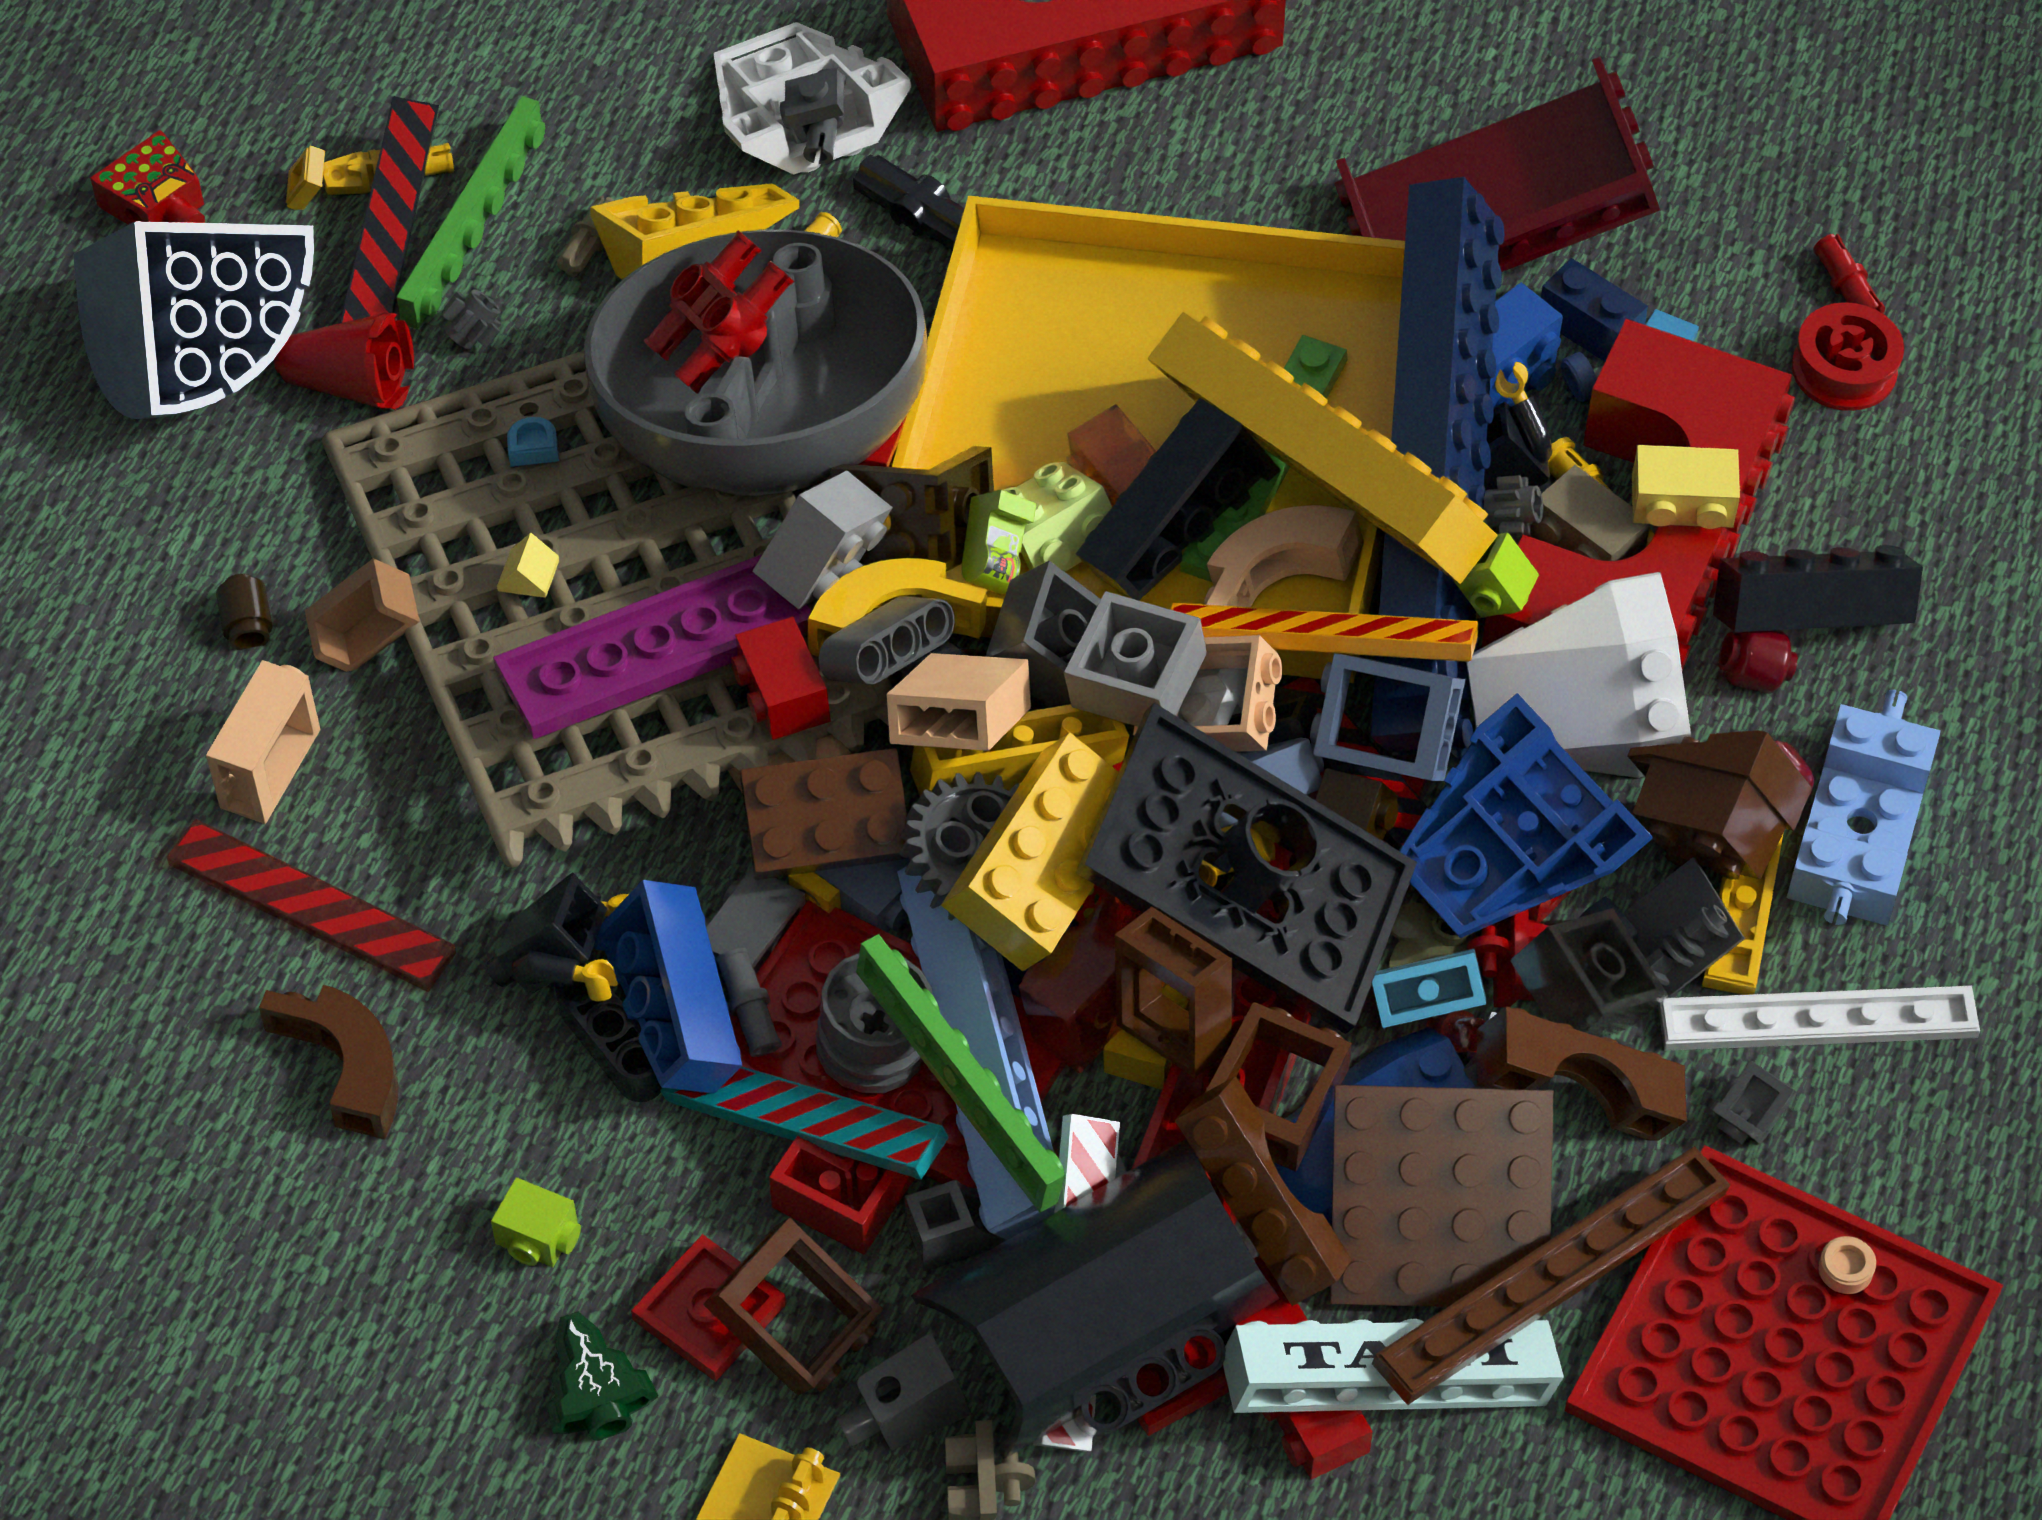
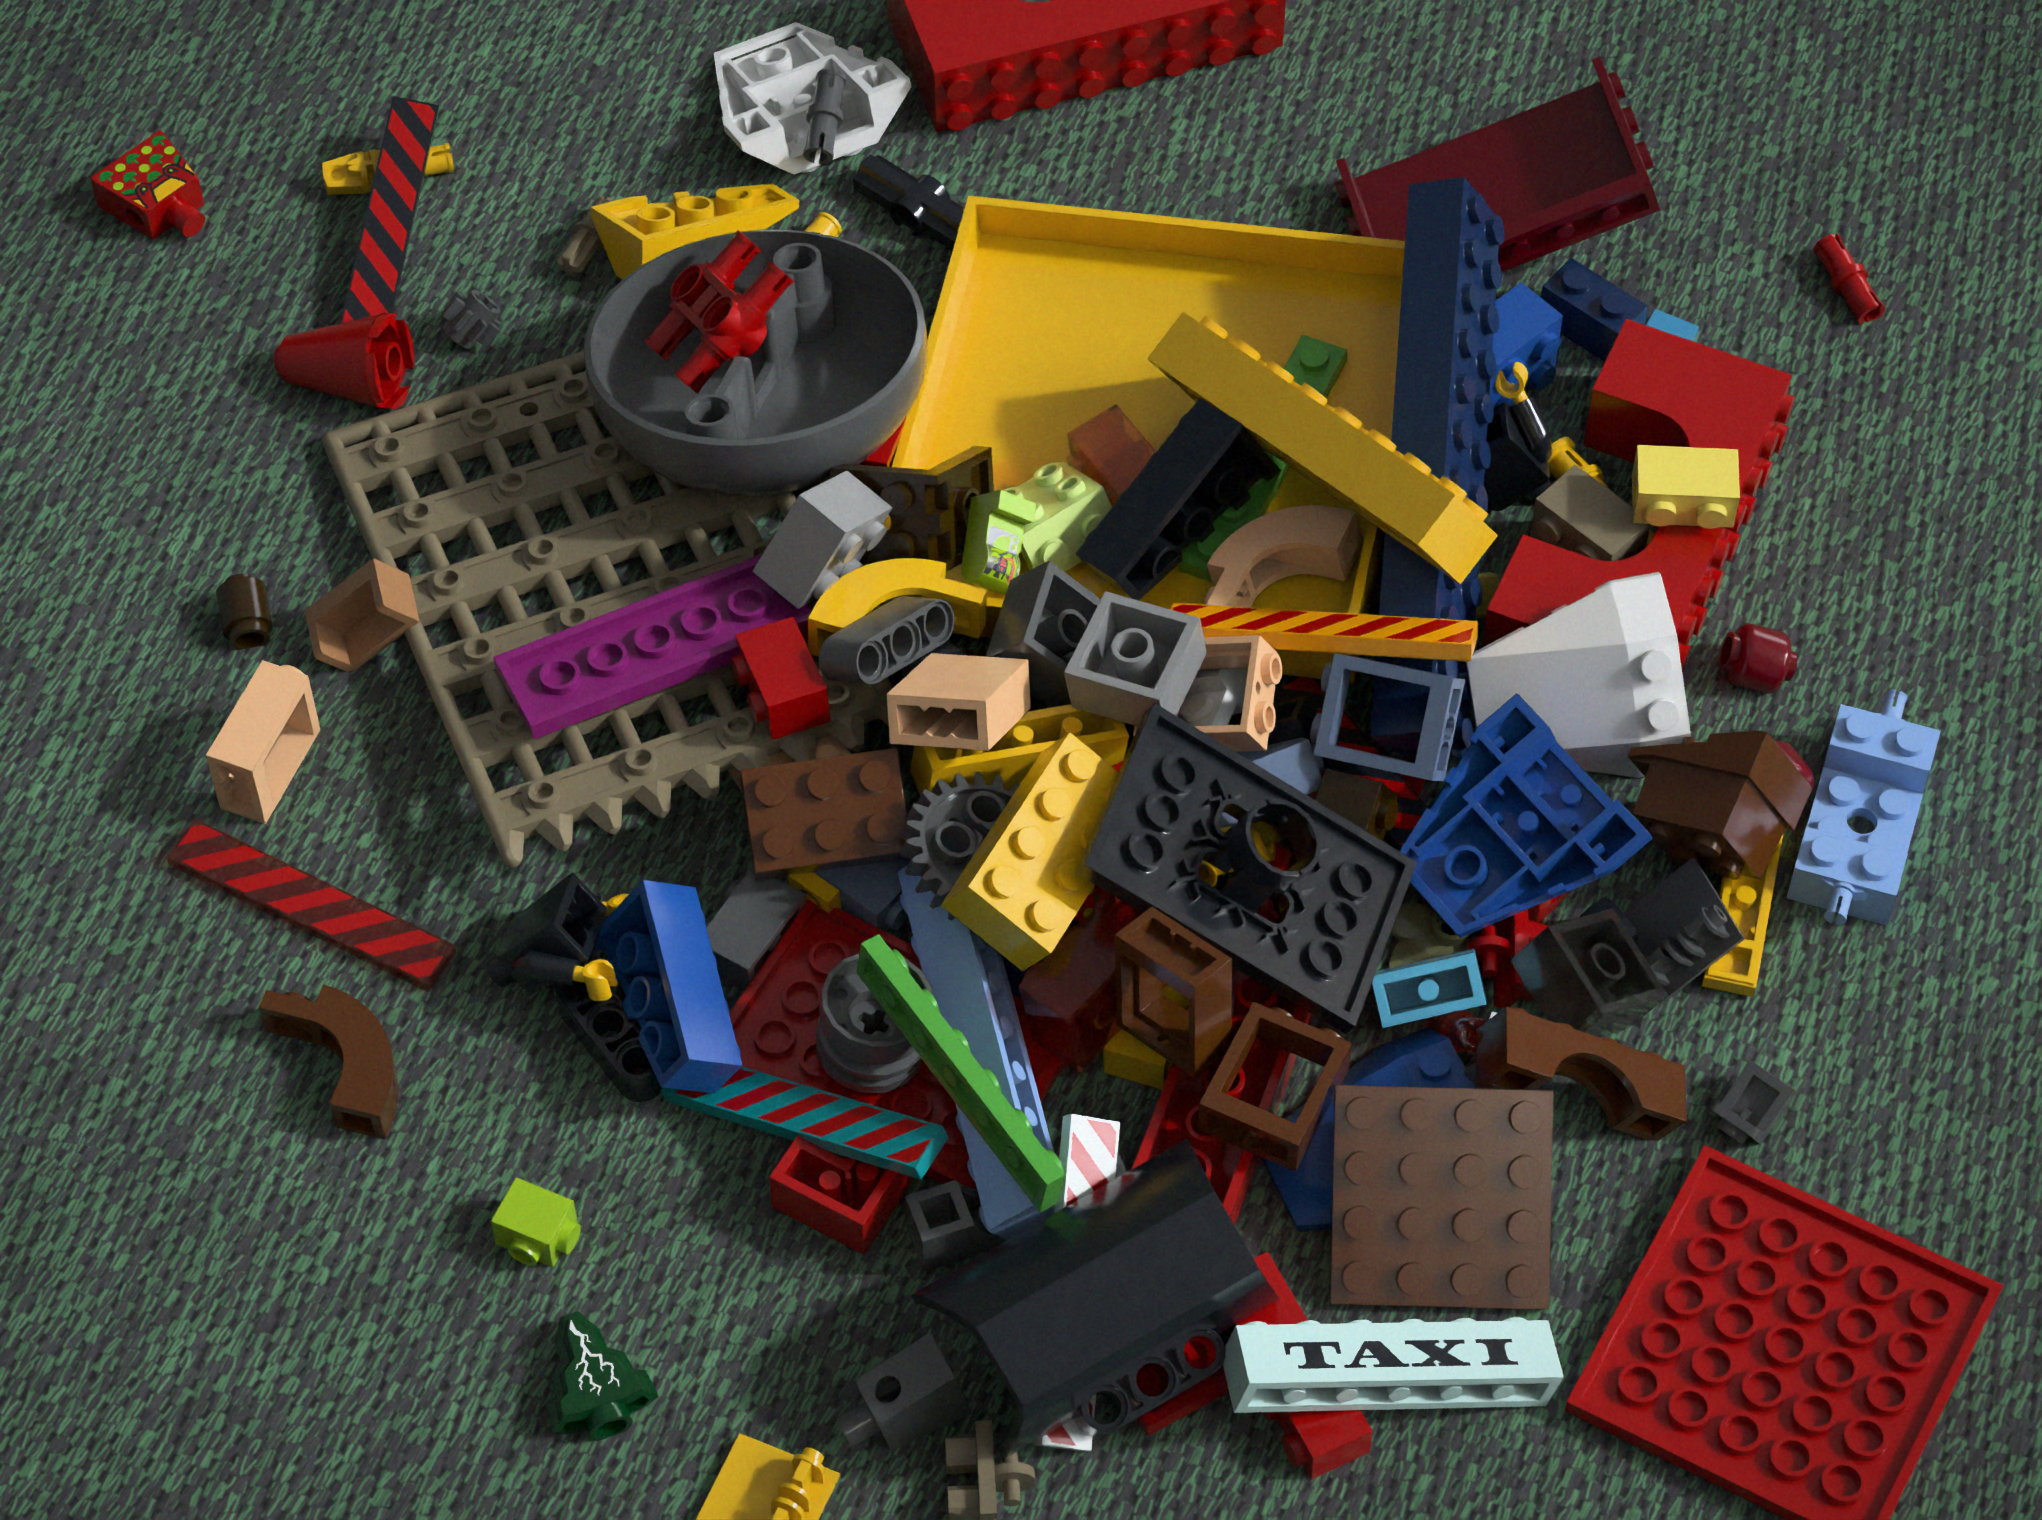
(188, 309): sand blue brick -> none
(305, 178): yellow tile -> none
(466, 219): bright green plate -> none
(529, 568): light yellow slope -> none
(532, 442): dark azure tile -> none
(678, 1318): red plate -> none
(748, 1002): dark grey pin -> none
(811, 1260): reddish brown window -> none
(812, 100): dark grey bracket -> none
(1233, 1149): reddish brown arch -> none
(1500, 579): lime brick -> none
(1513, 505): dark grey gear -> none
(1549, 1275): reddish brown tile -> none
(1578, 376): medium blue tile -> none
(1817, 589): black brick -> none
(1818, 1018): white tile -> none
(1847, 375): red wheel -> none
(1847, 1265): light nougat tile -> none

